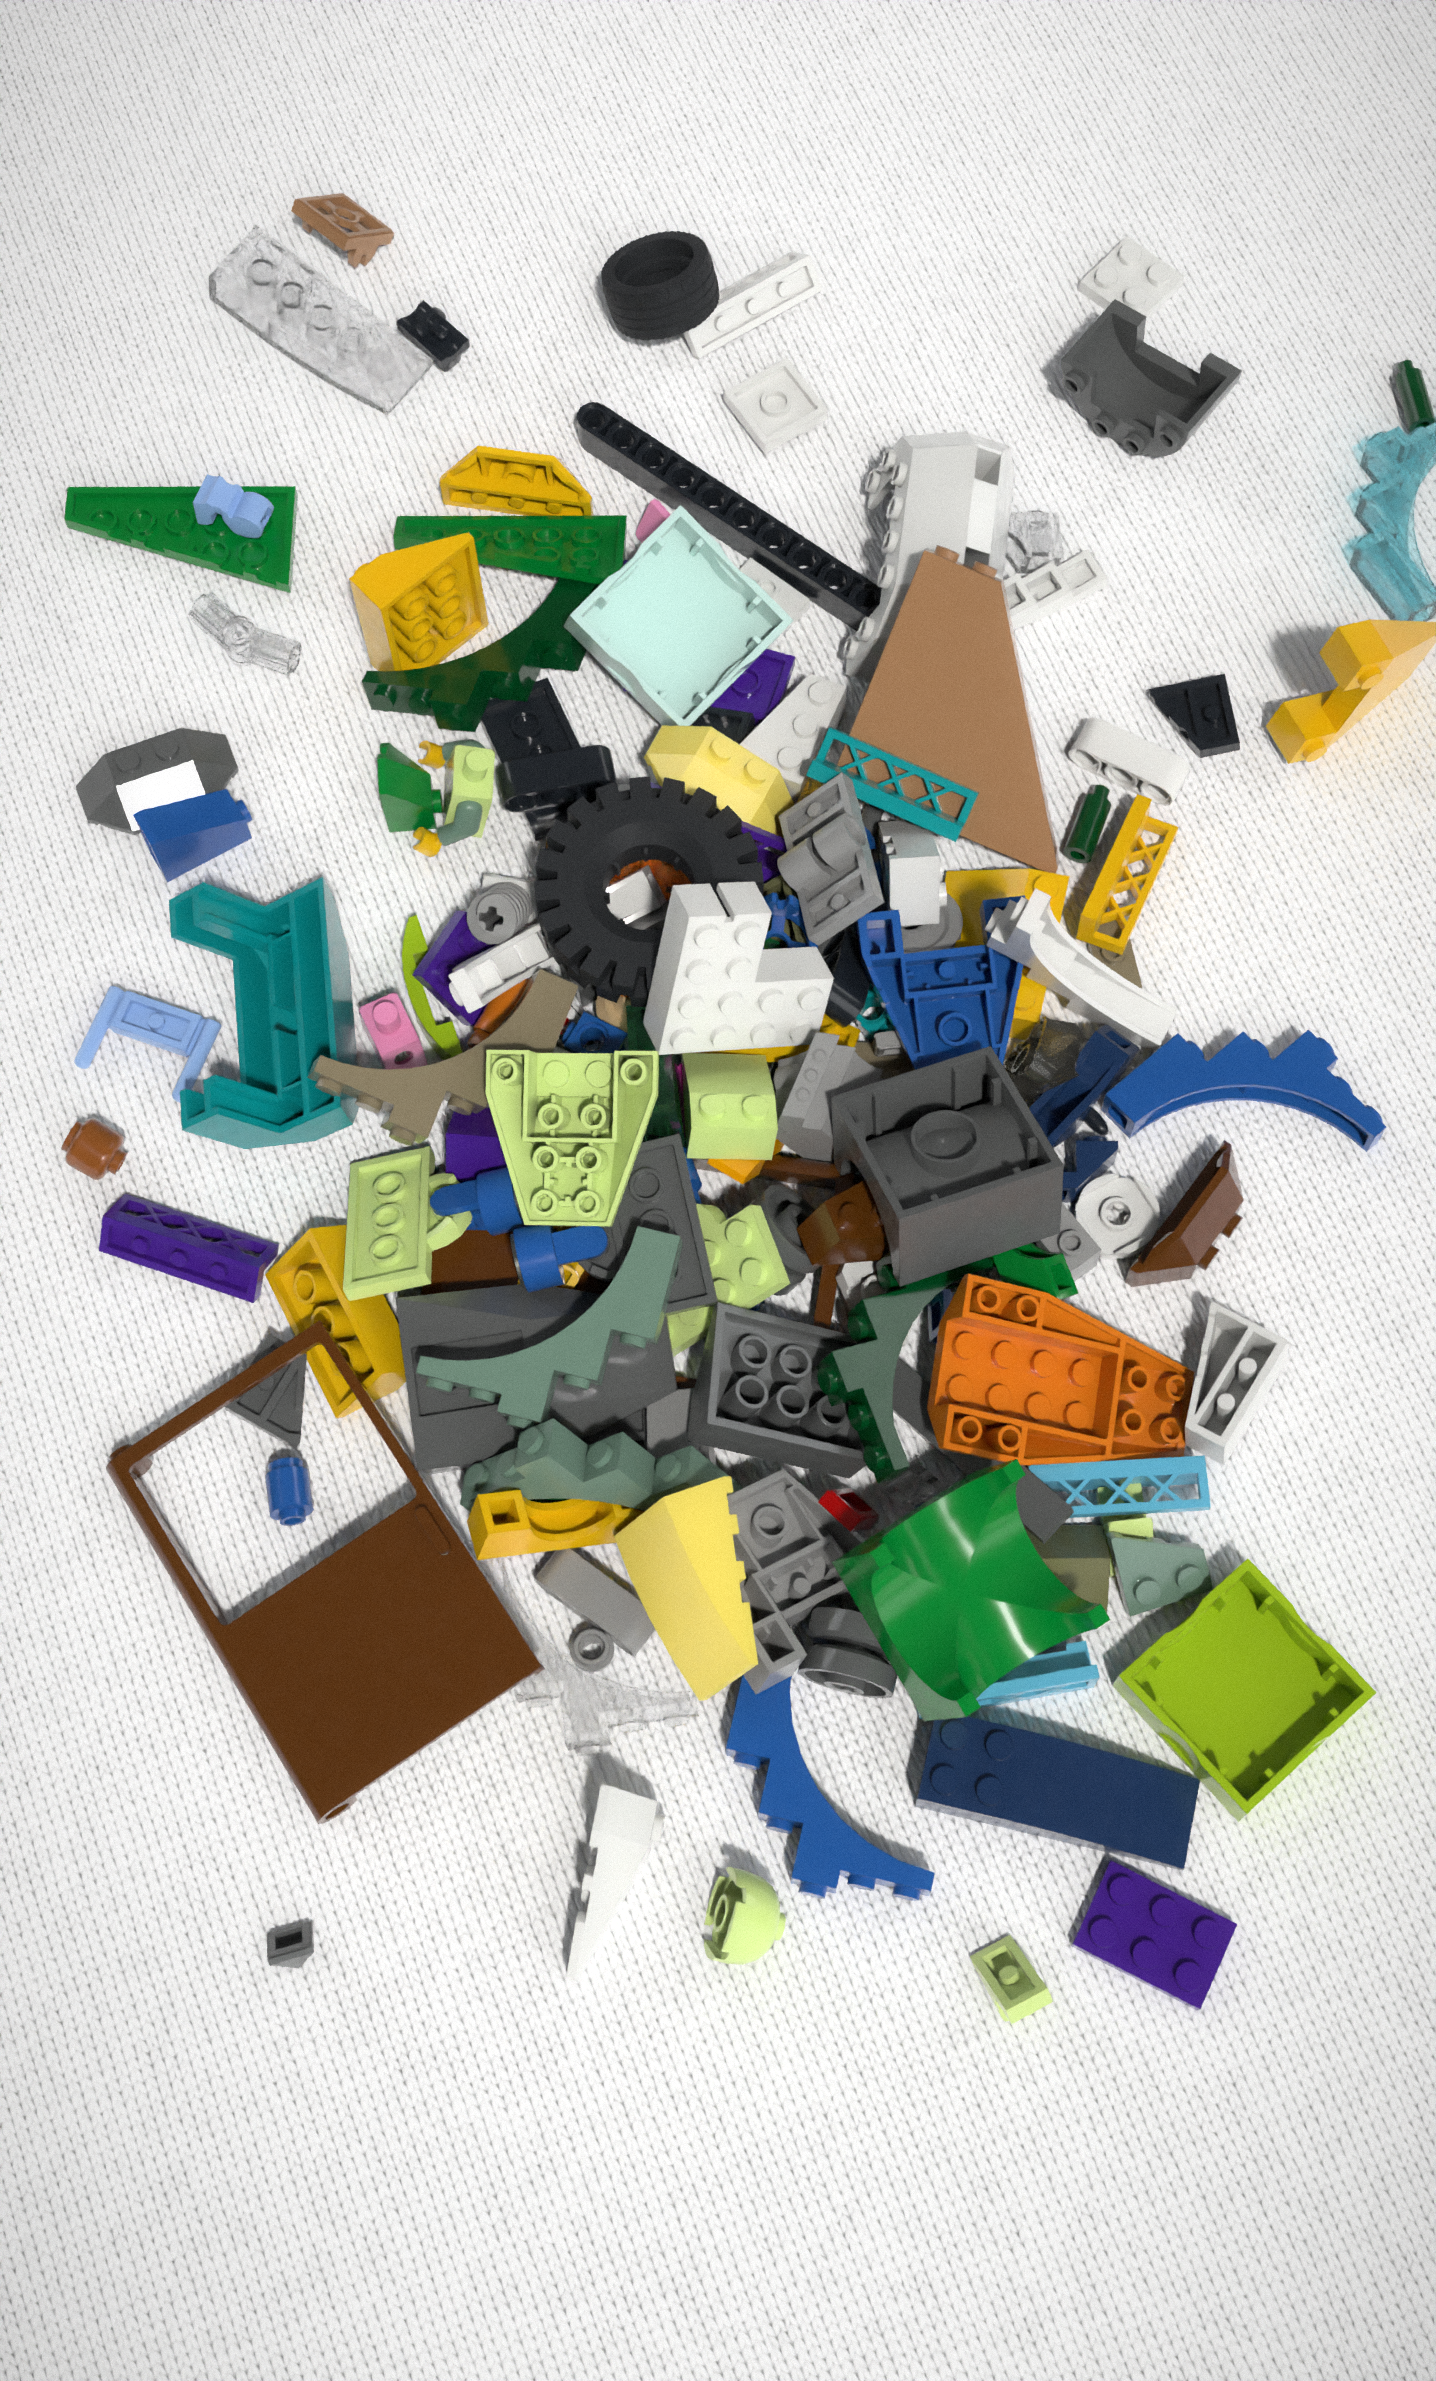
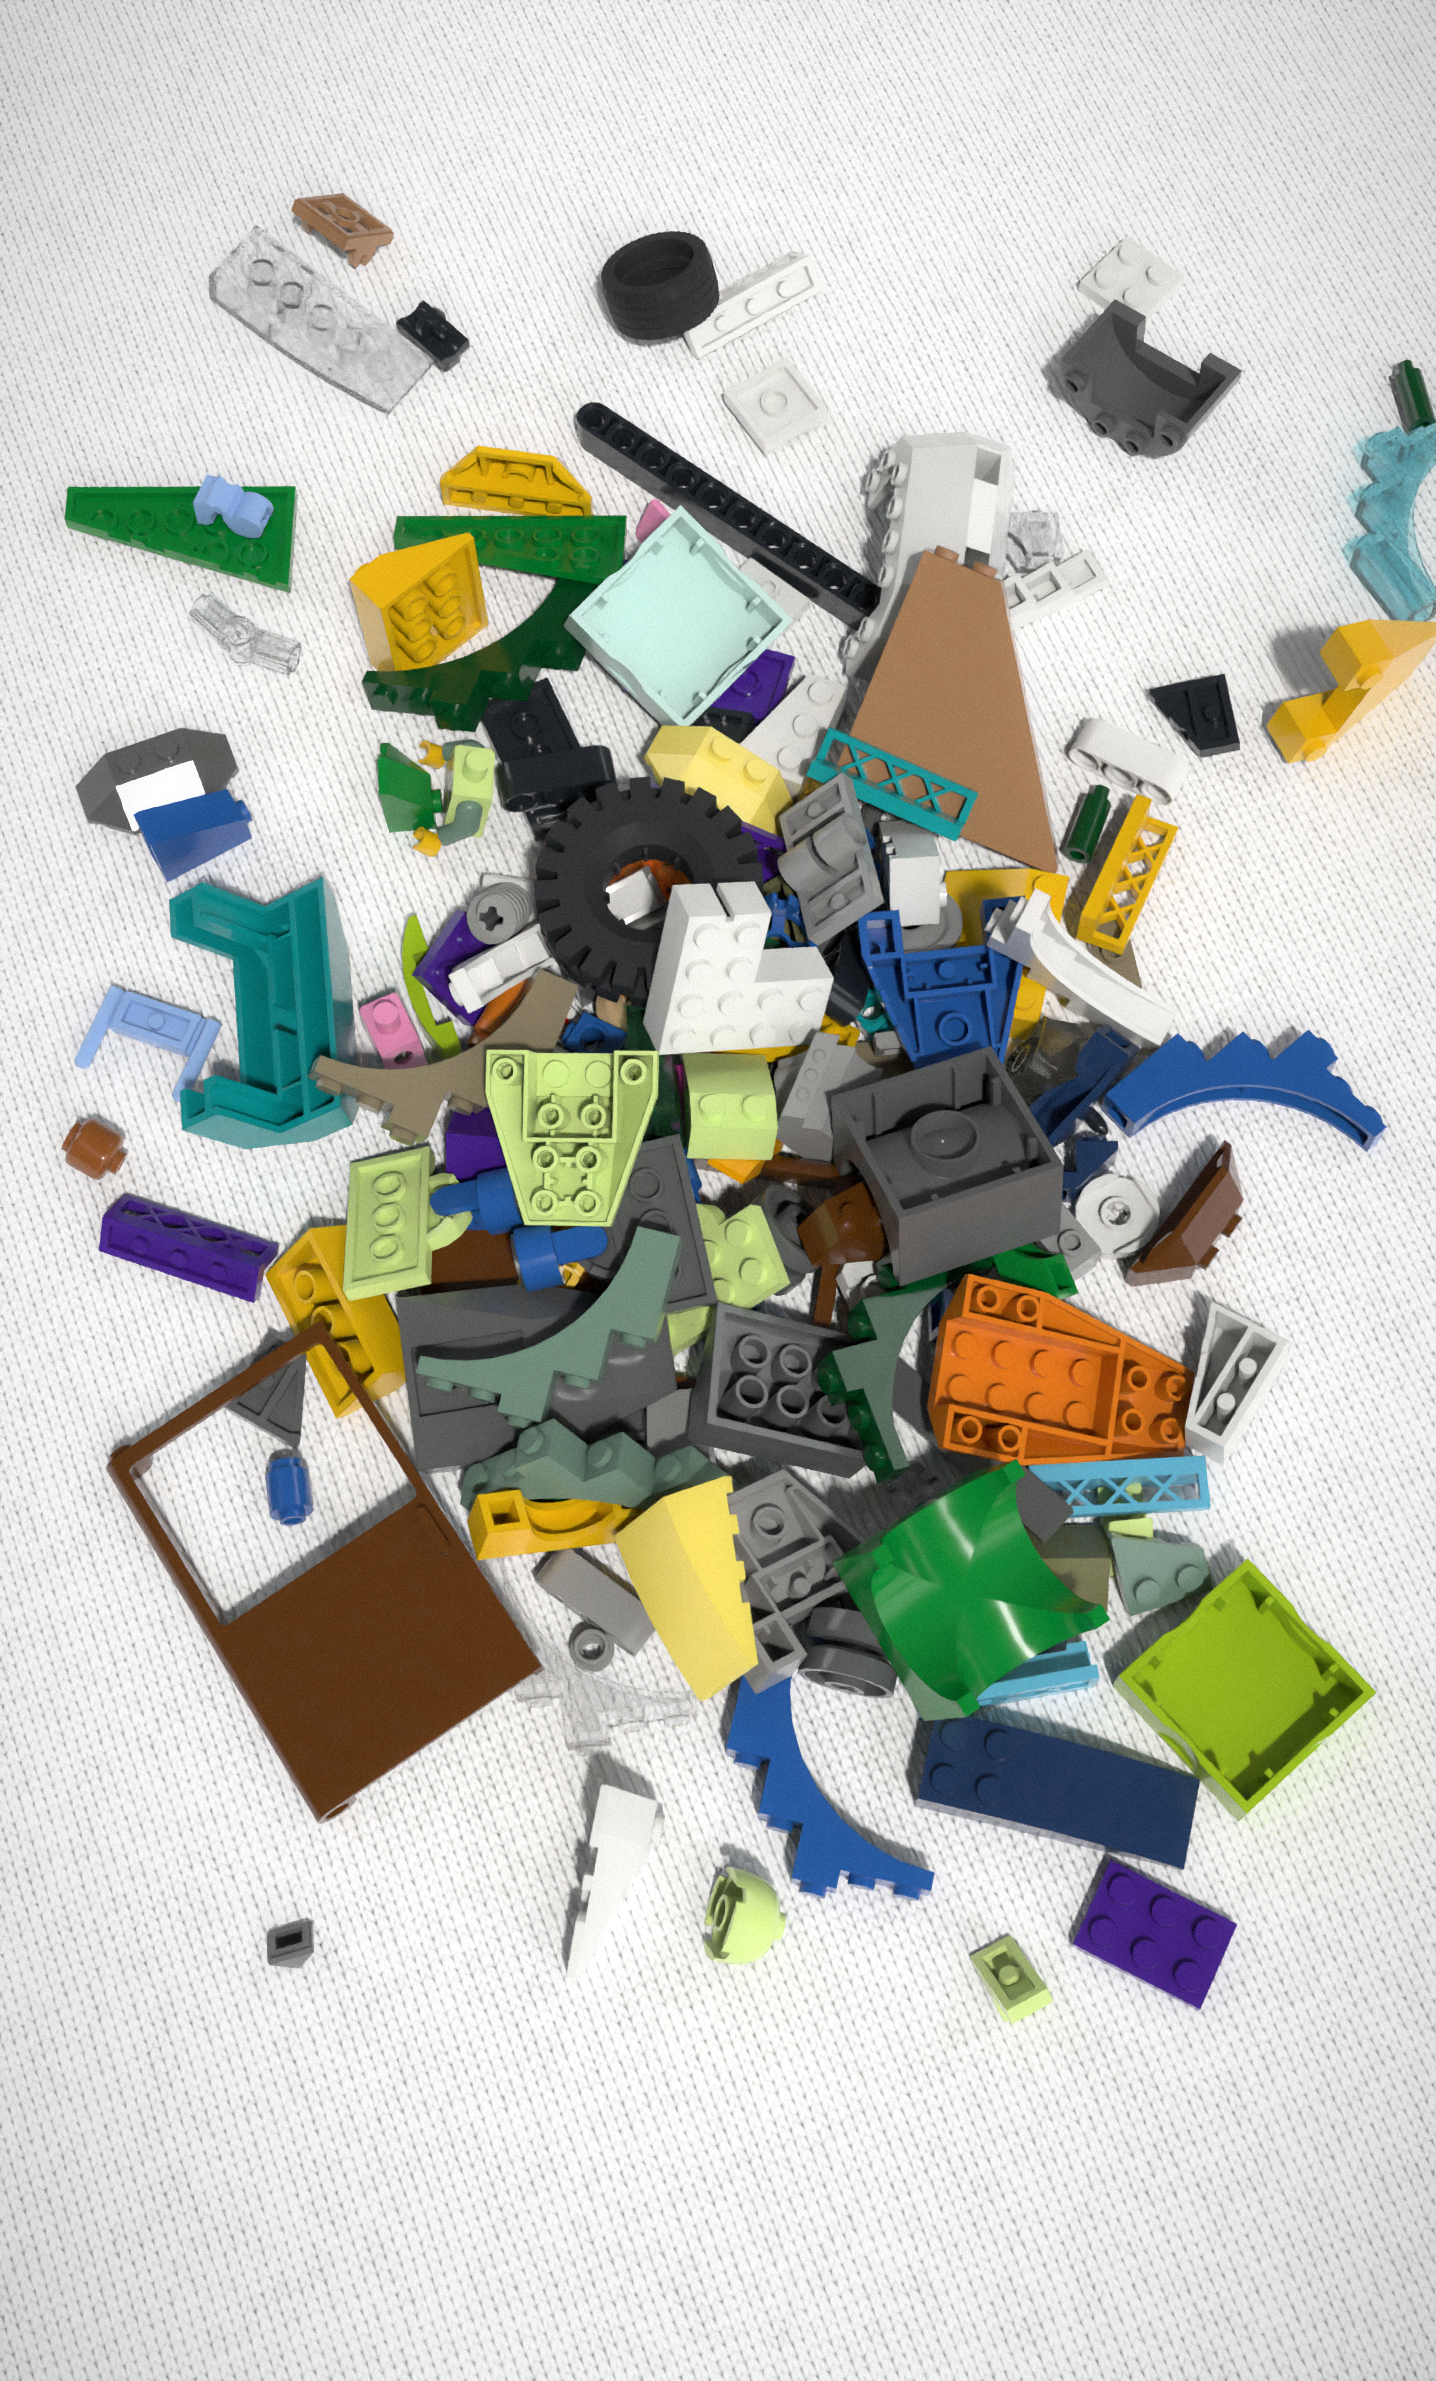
(849, 1509): red tile -> none

